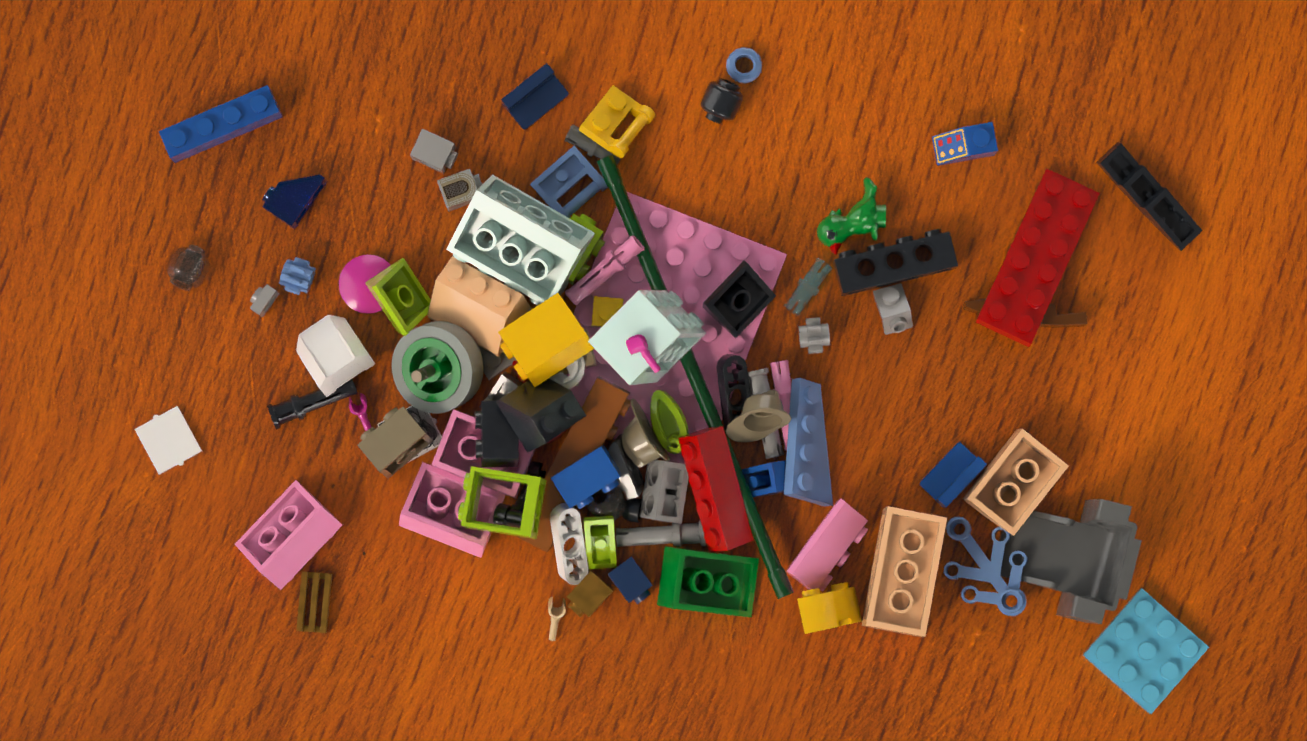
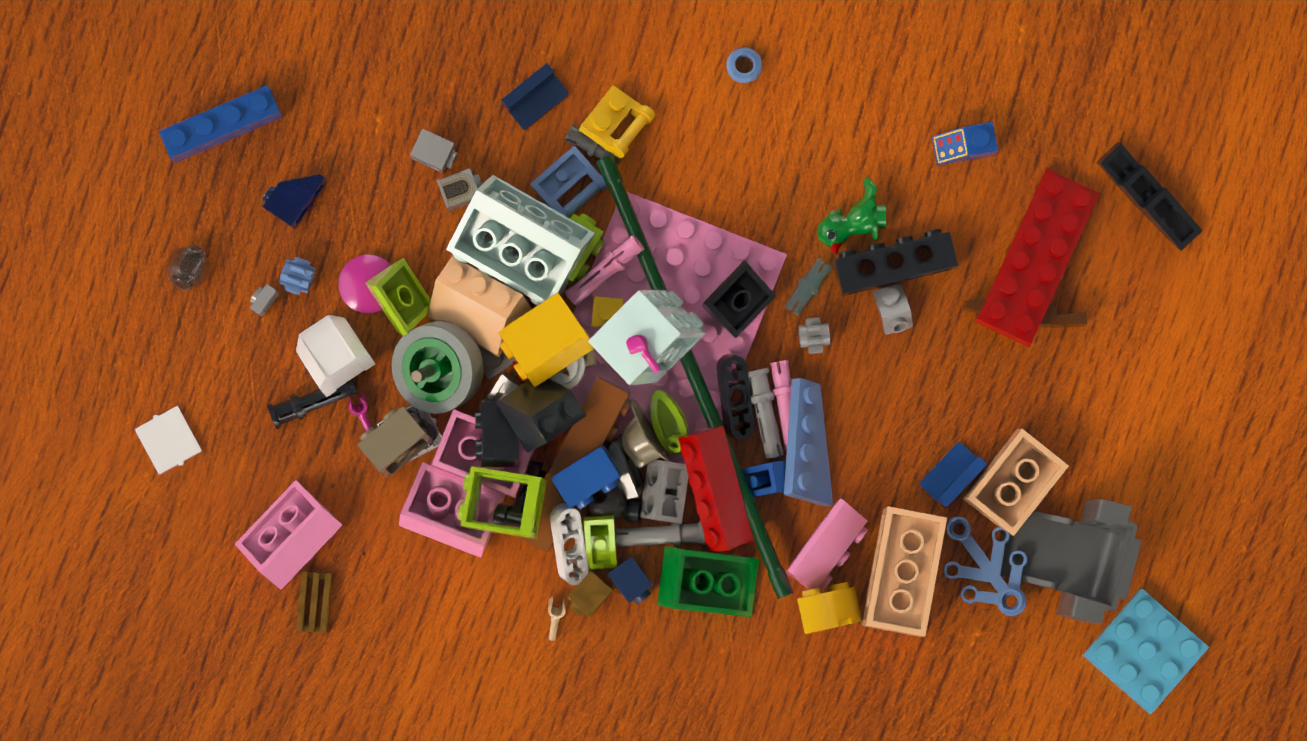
(721, 100): black head -> none
(759, 418): dark tan piece -> none

